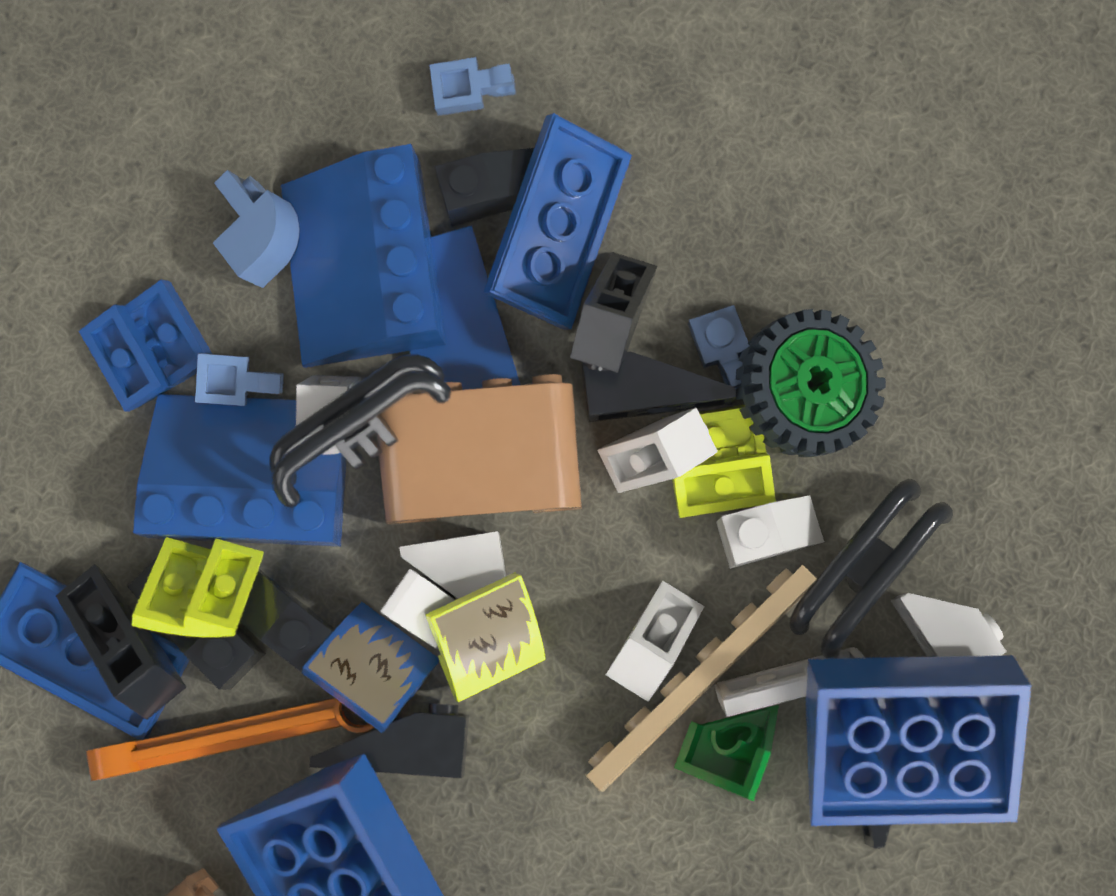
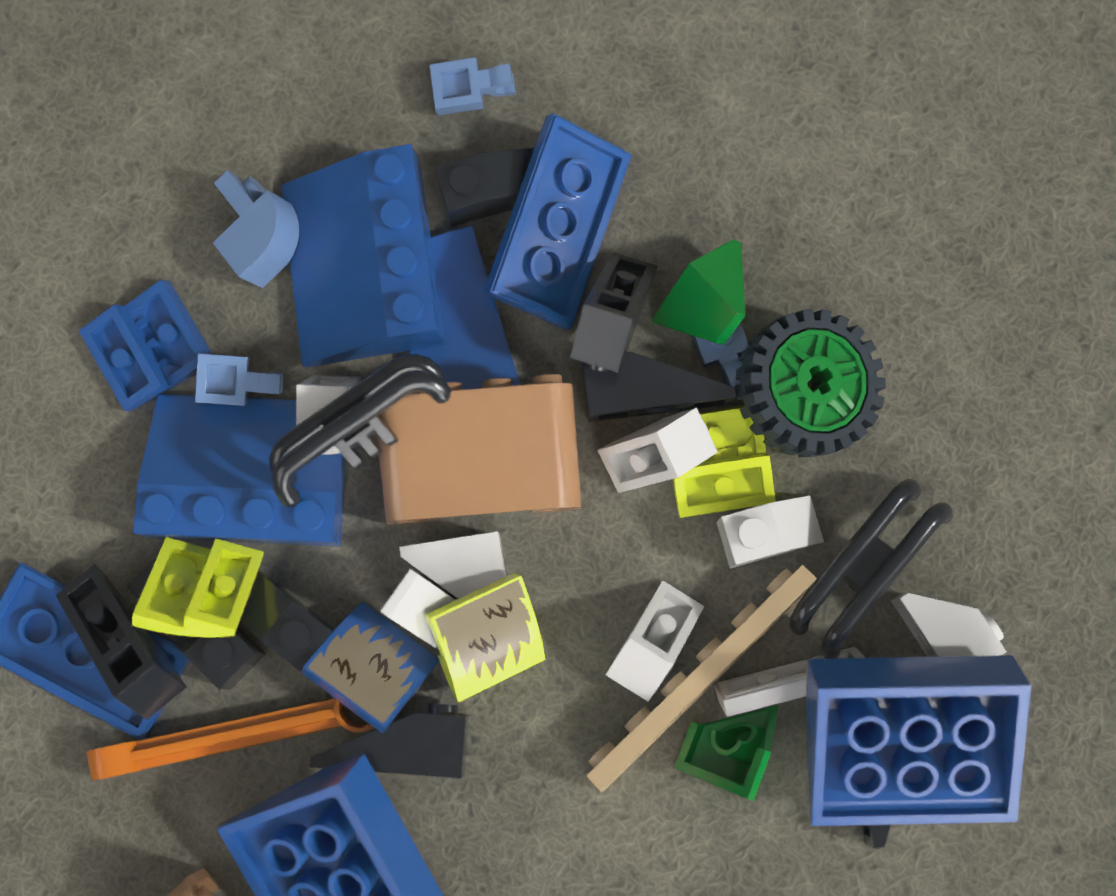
(707, 296): none -> green slope

